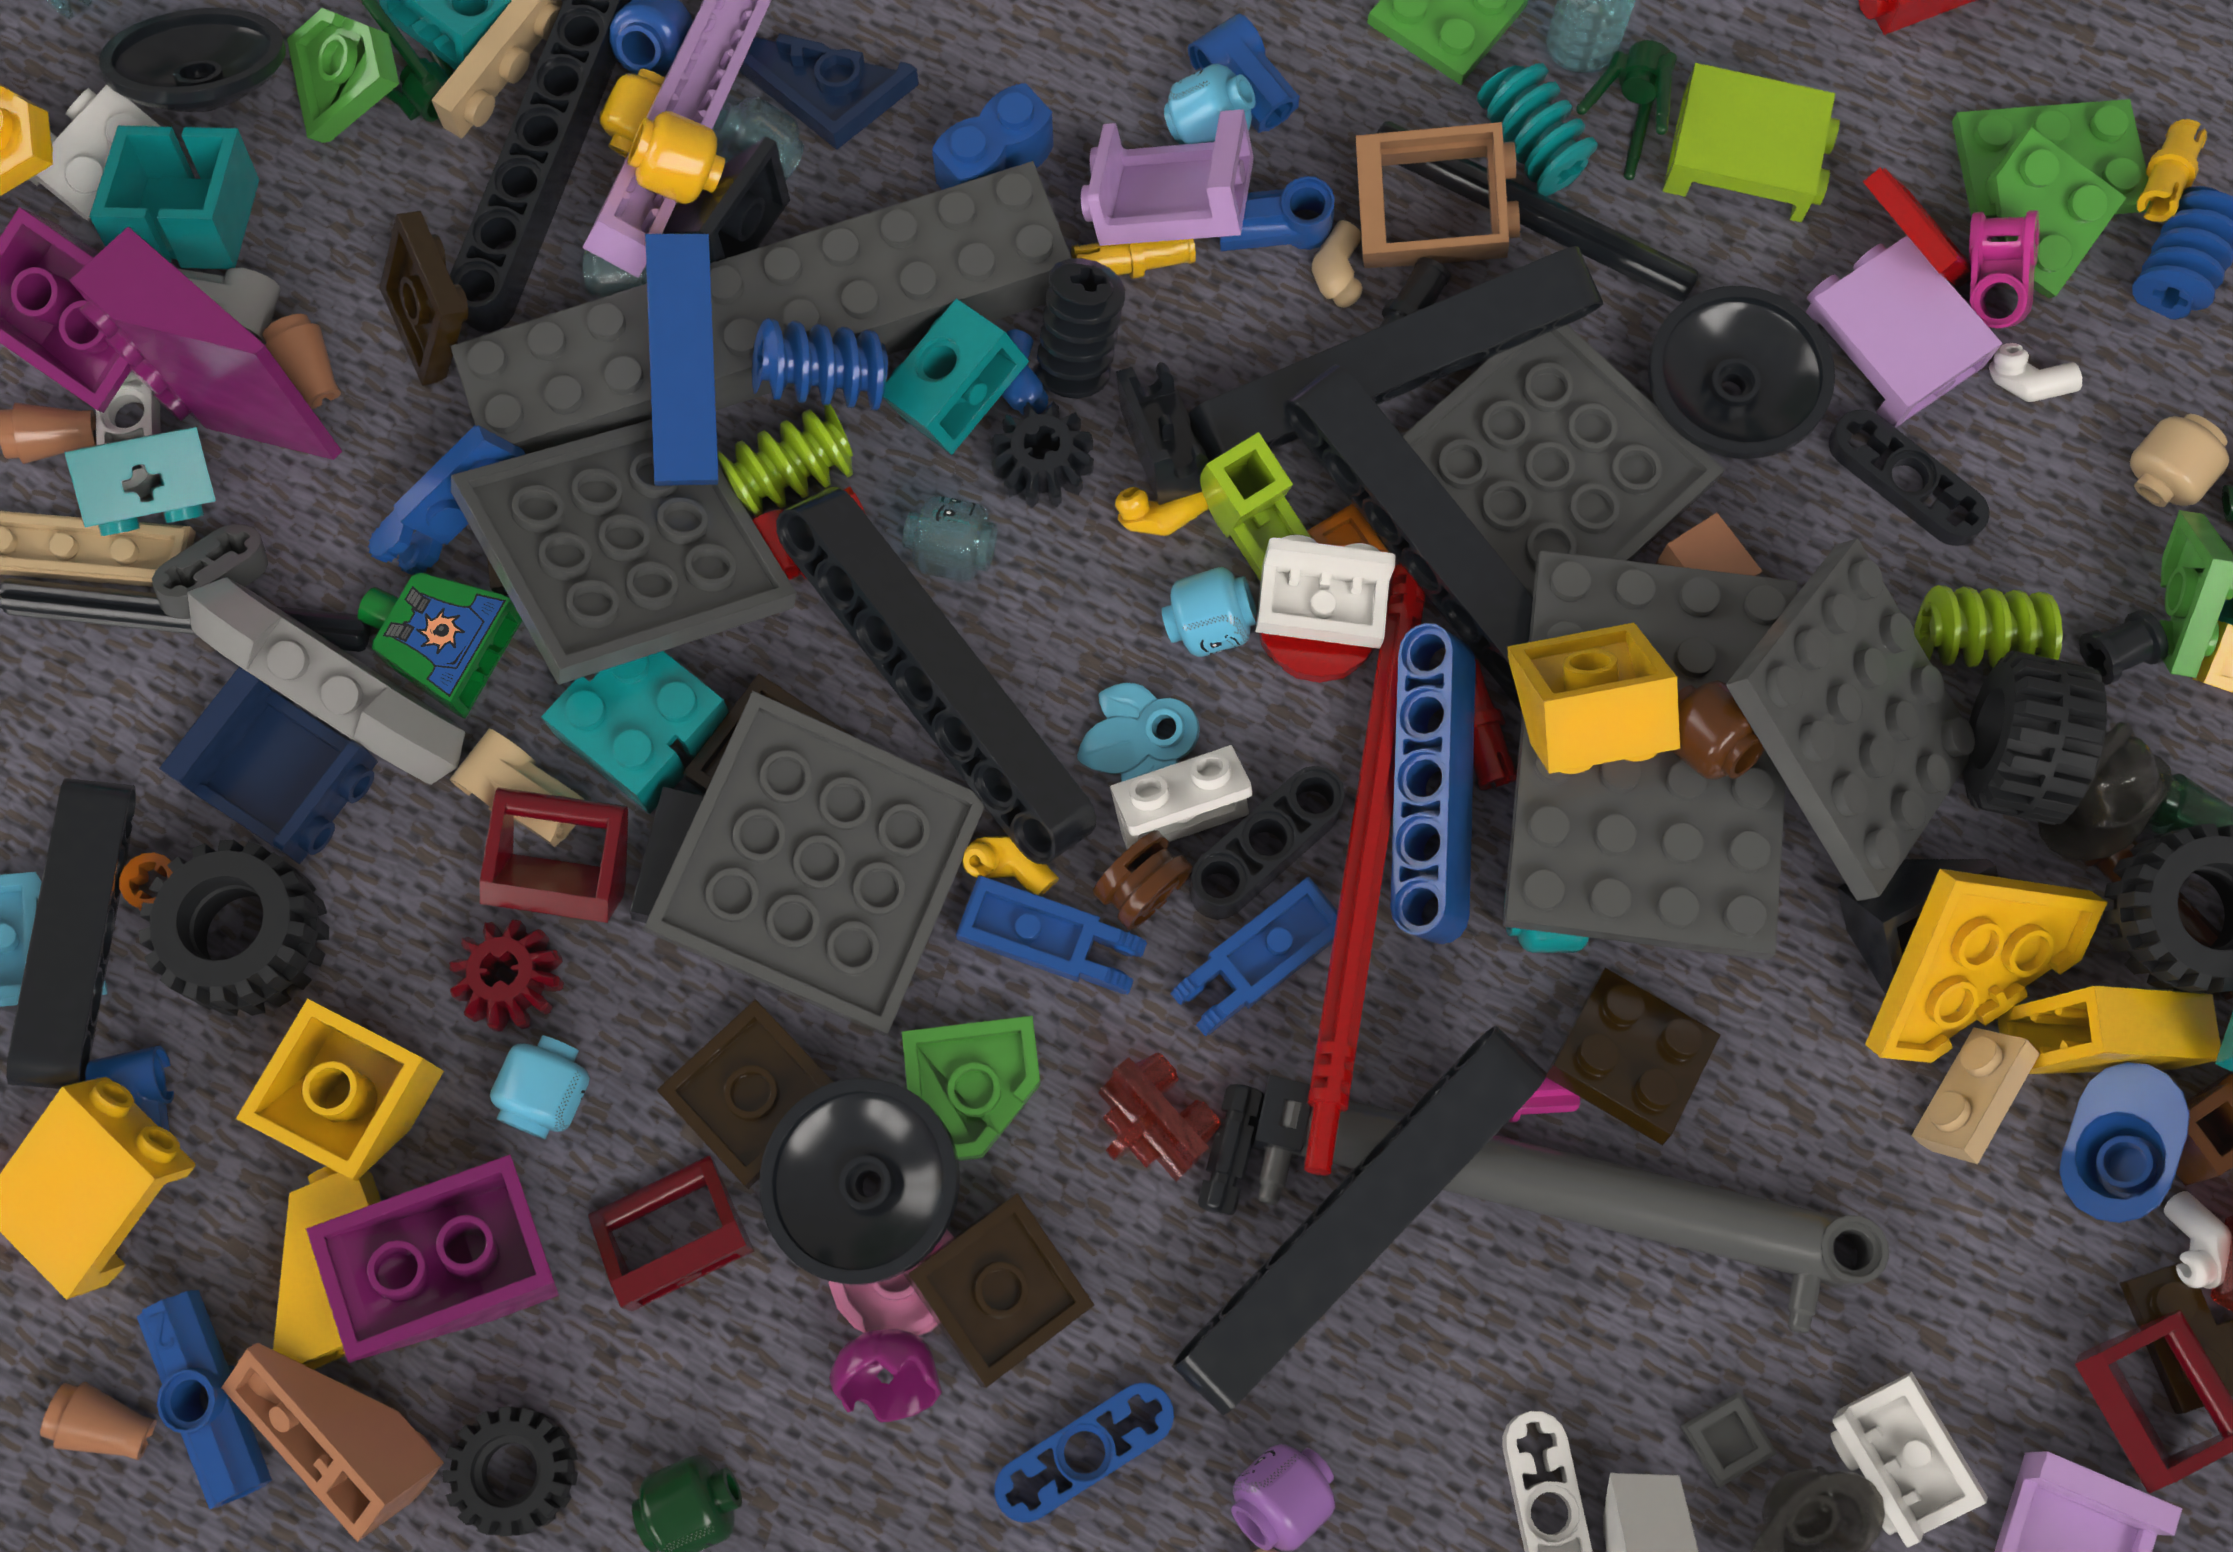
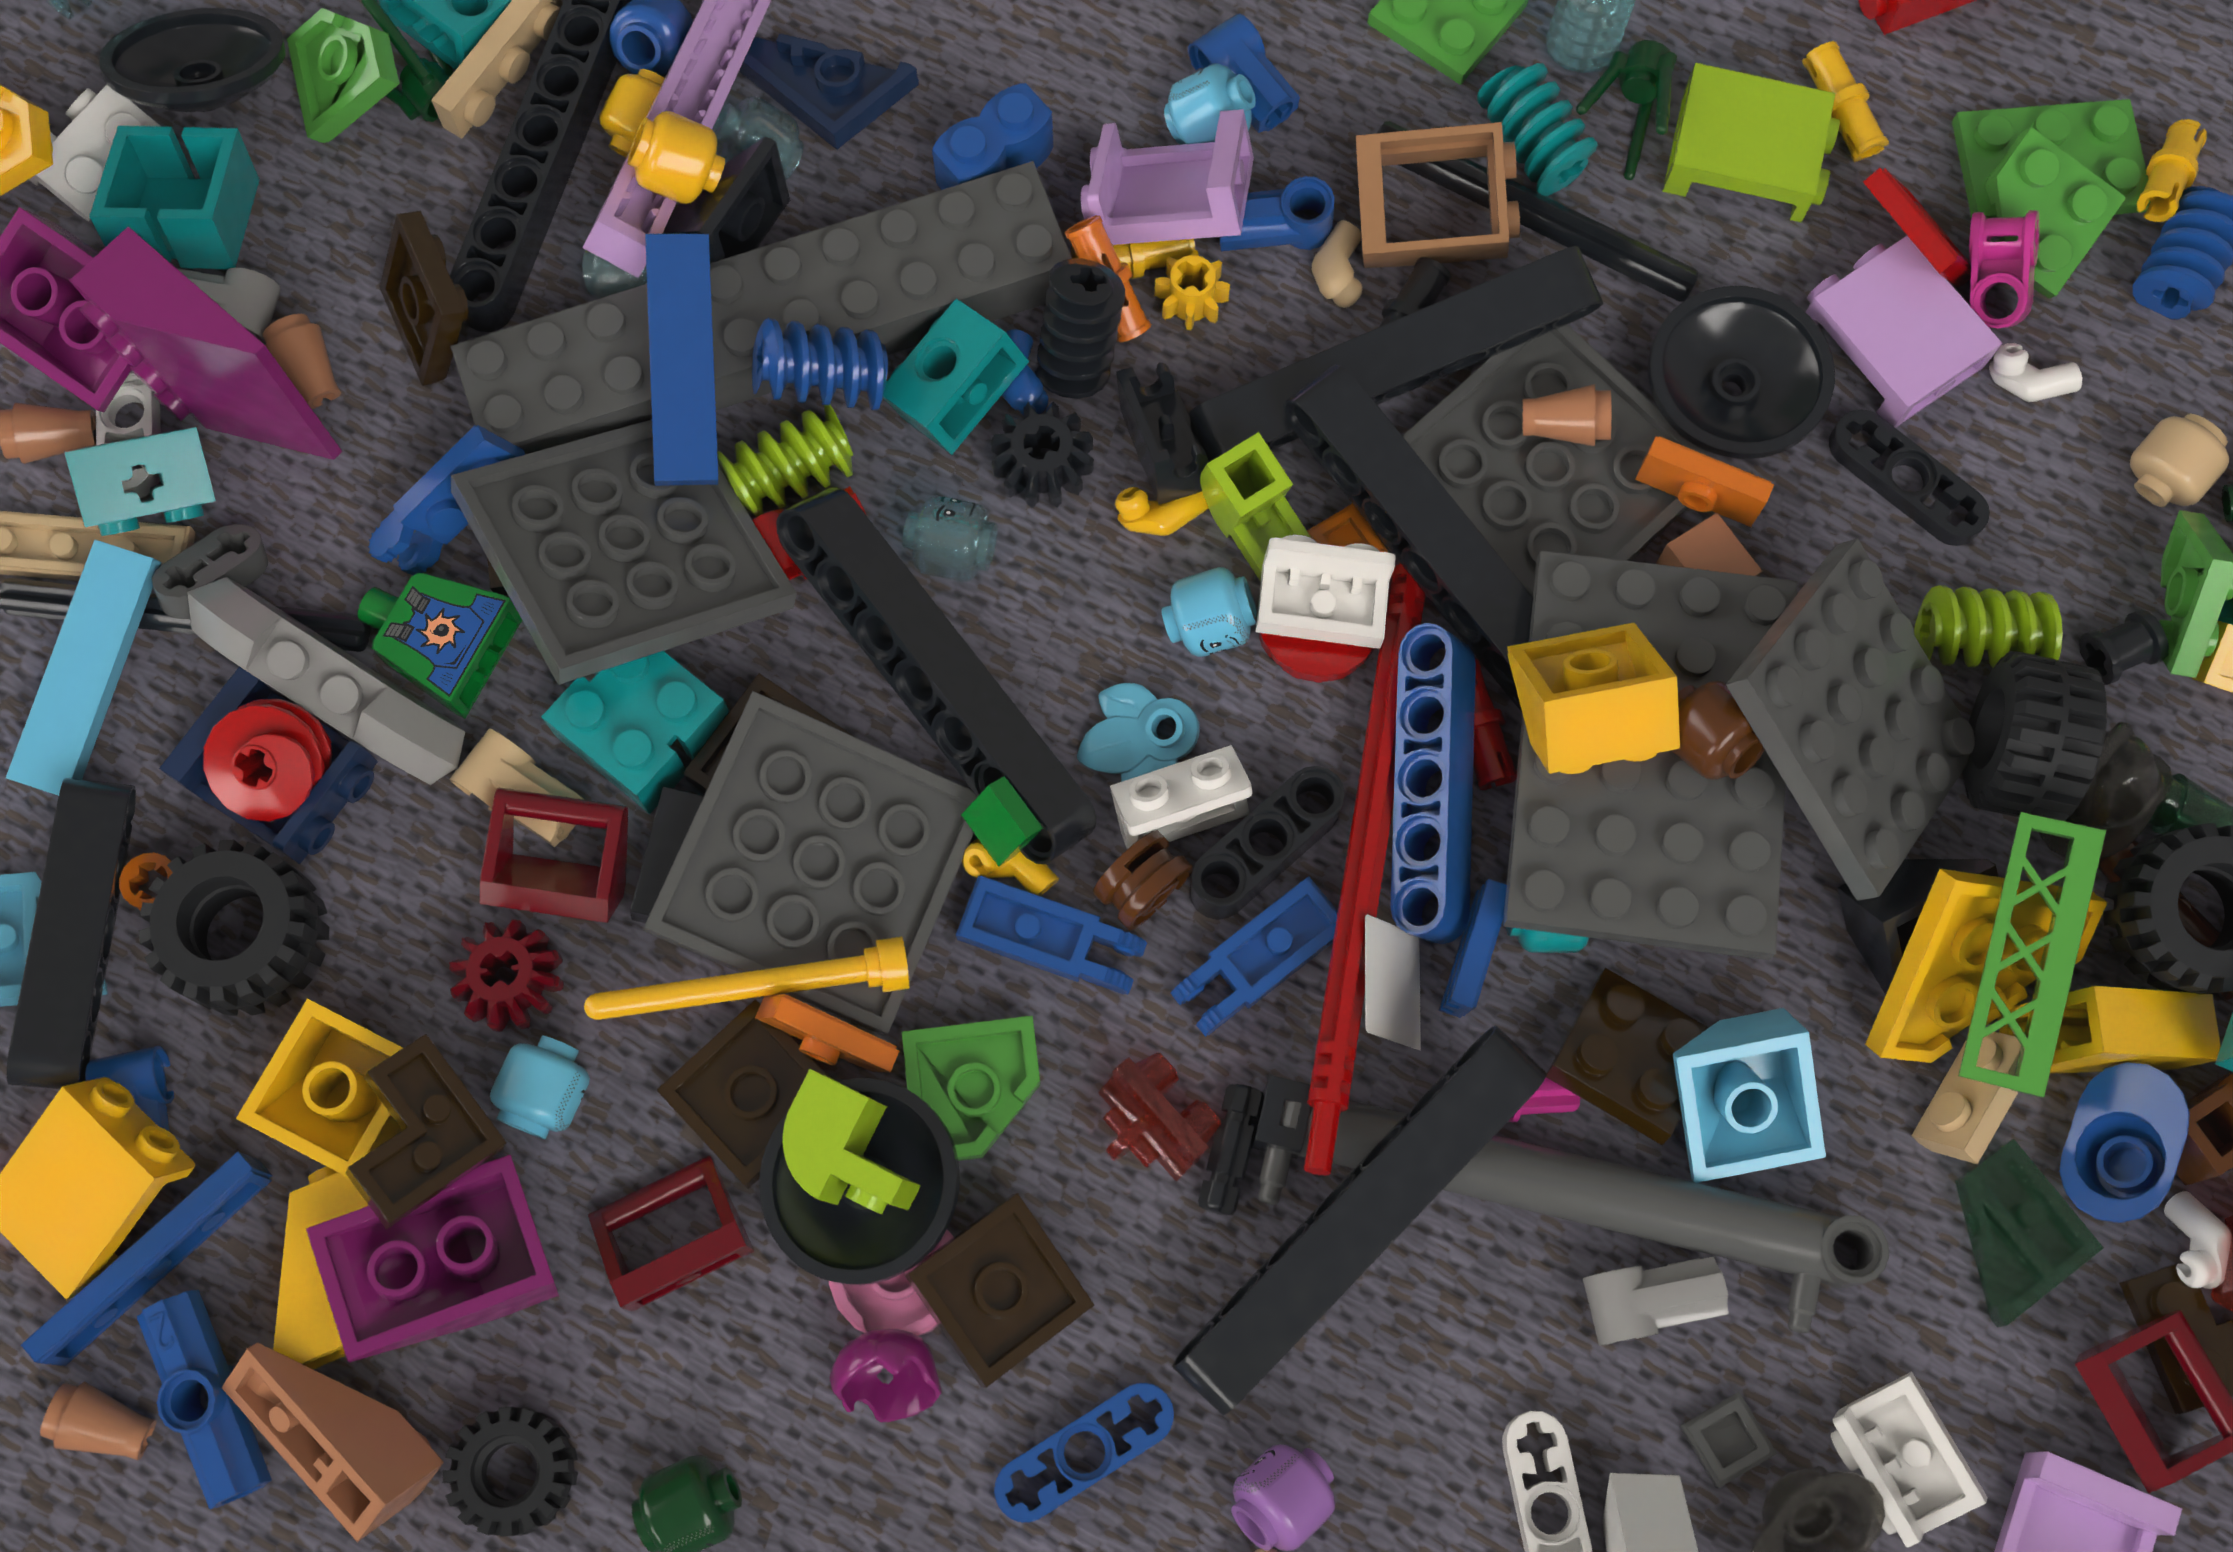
(84, 668): none -> medium azure tile
(148, 1261): none -> blue tile
(266, 758): none -> red piece
(440, 1138): none -> dark brown plate
(825, 1035): none -> orange plate
(826, 1146): none -> lime brick
(878, 966): none -> yellow piece
(1001, 821): none -> green tile
(1093, 244): none -> orange pin
(1191, 303): none -> yellow gear
(1392, 983): none -> white sticker
(1475, 950): none -> blue tile
(1570, 416): none -> nougat cone
(1640, 1302): none -> light grey piece
(1704, 481): none -> orange plate
(1749, 1096): none -> medium azure slope
(1850, 105): none -> yellow pin
(2019, 1231): none -> clear green wing
(2057, 961): none -> bright green fence

